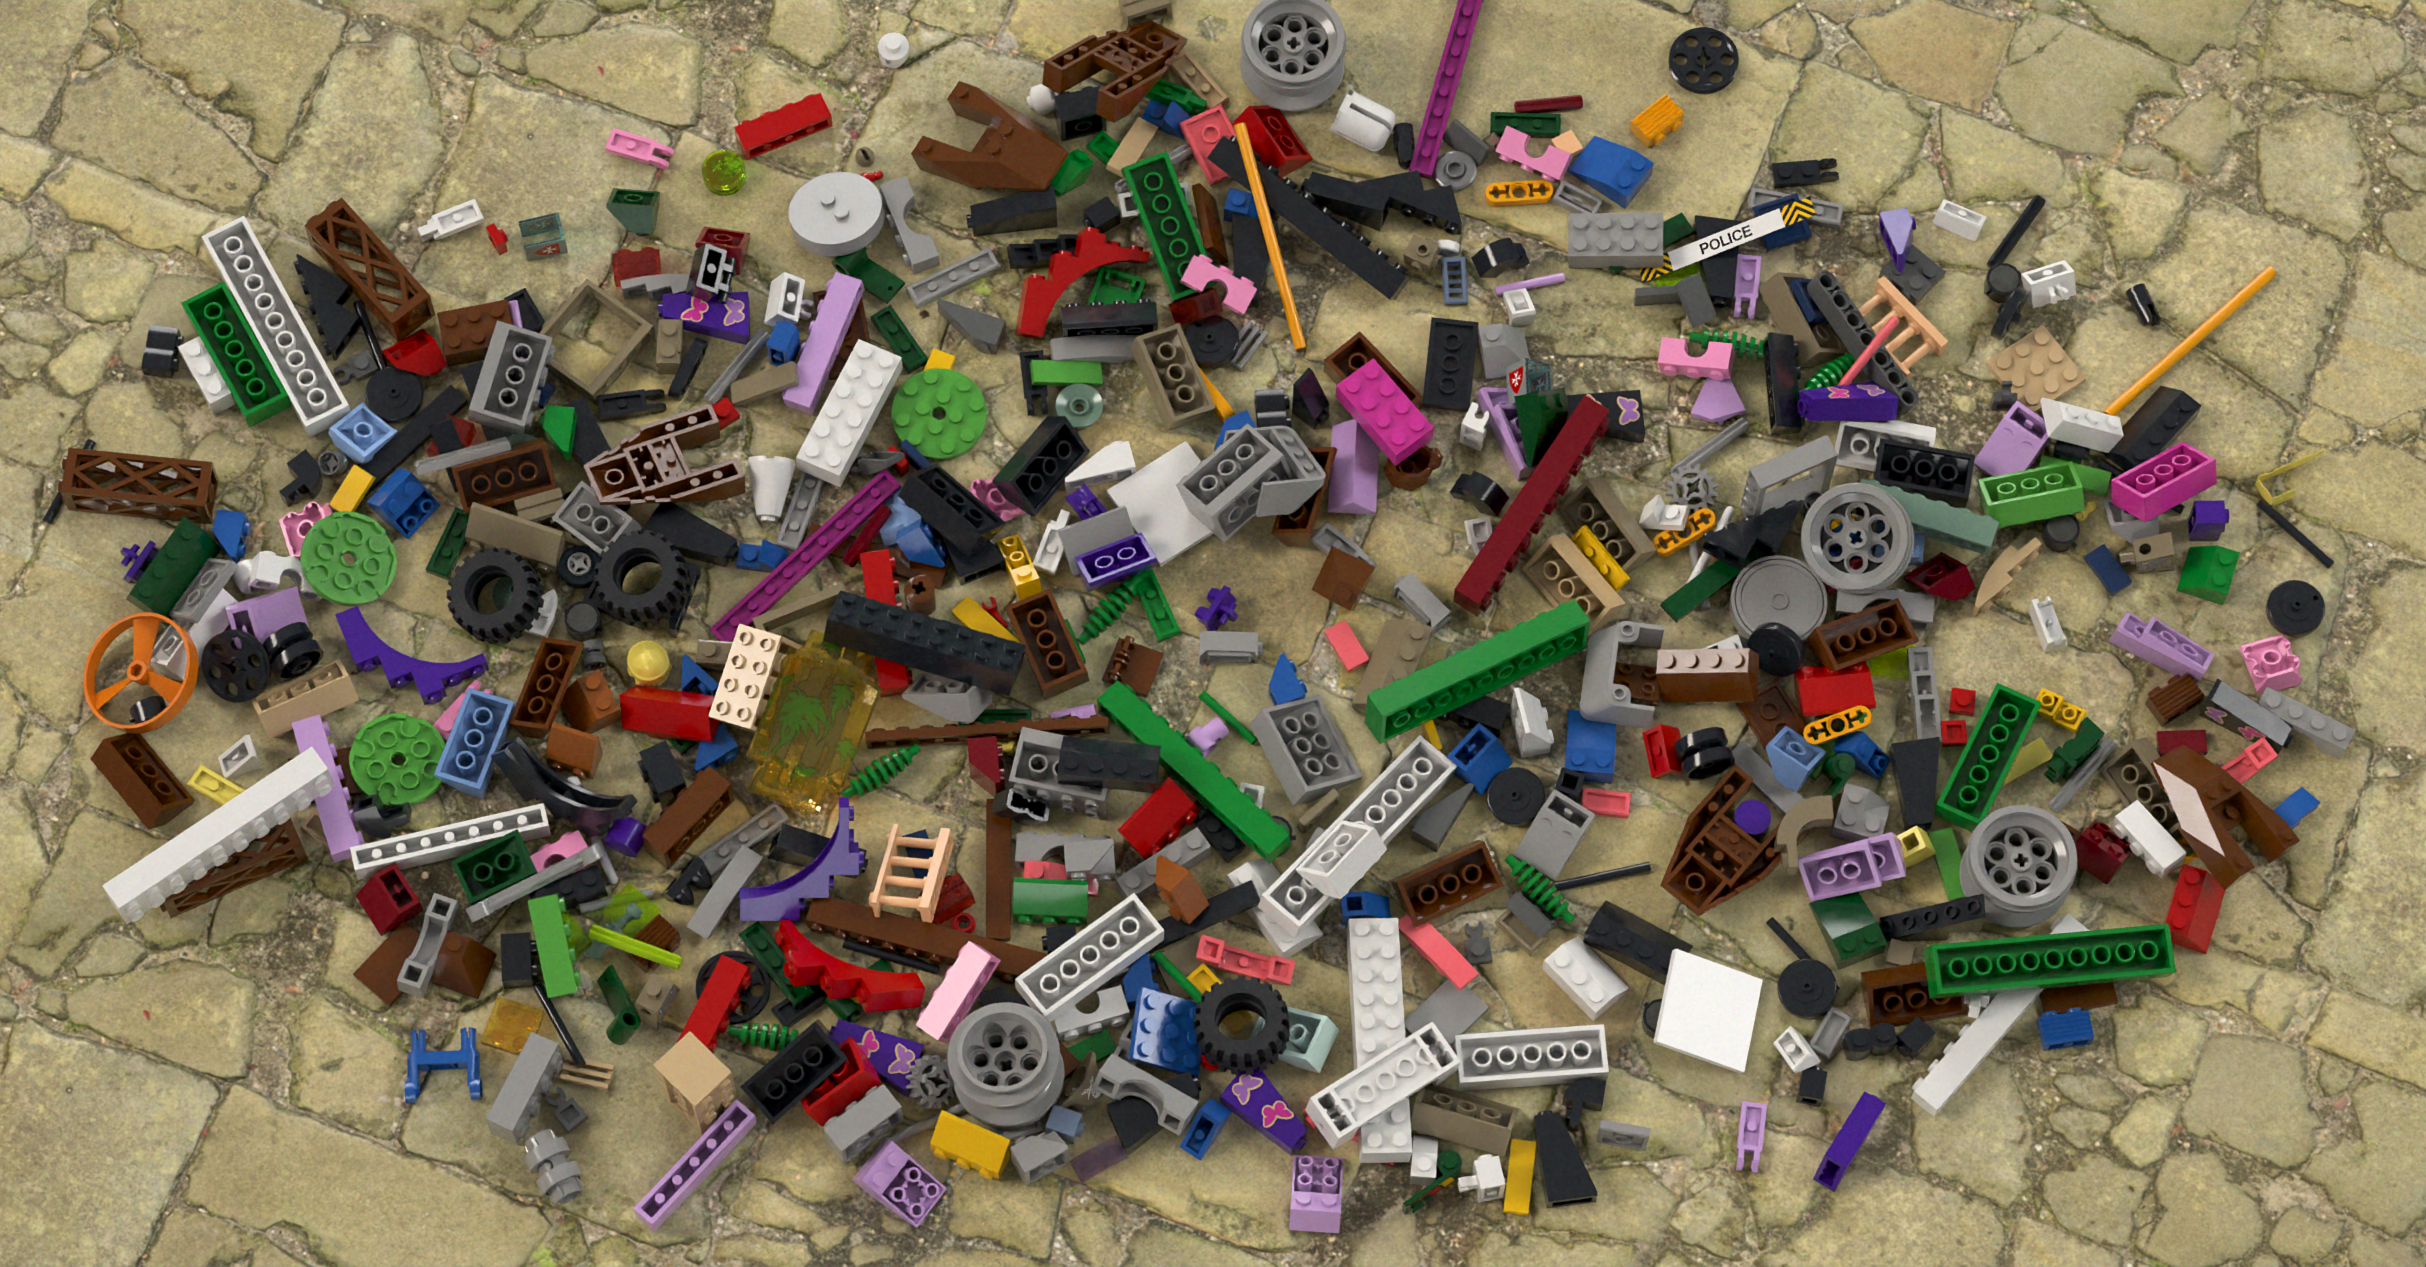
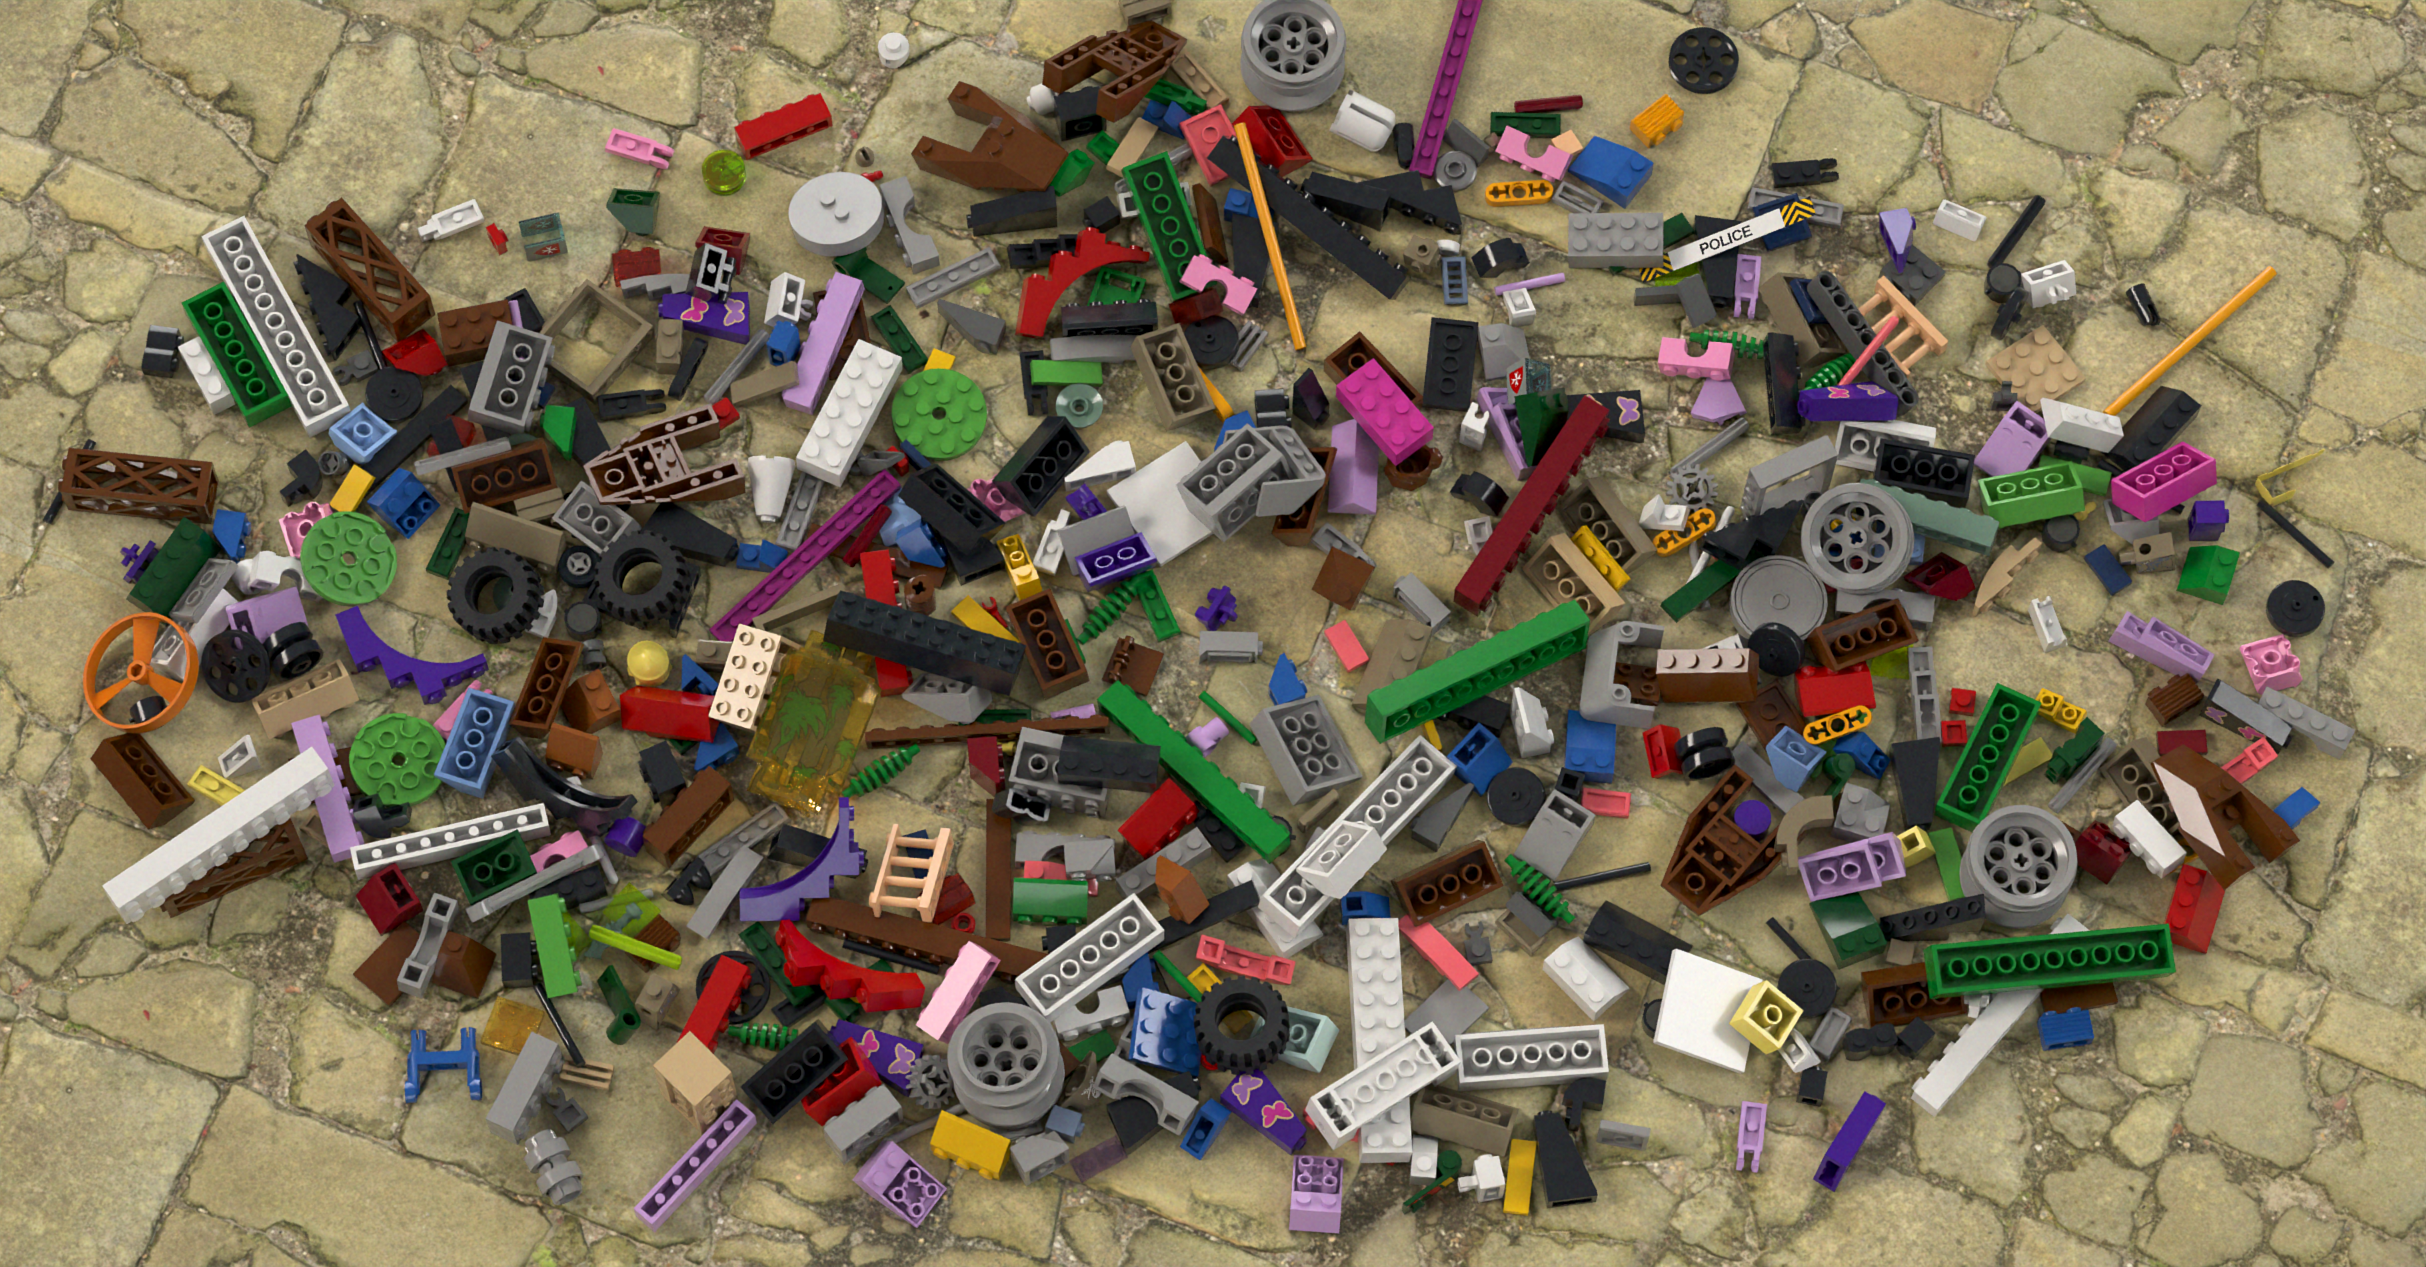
(1766, 1017): none -> light yellow brick

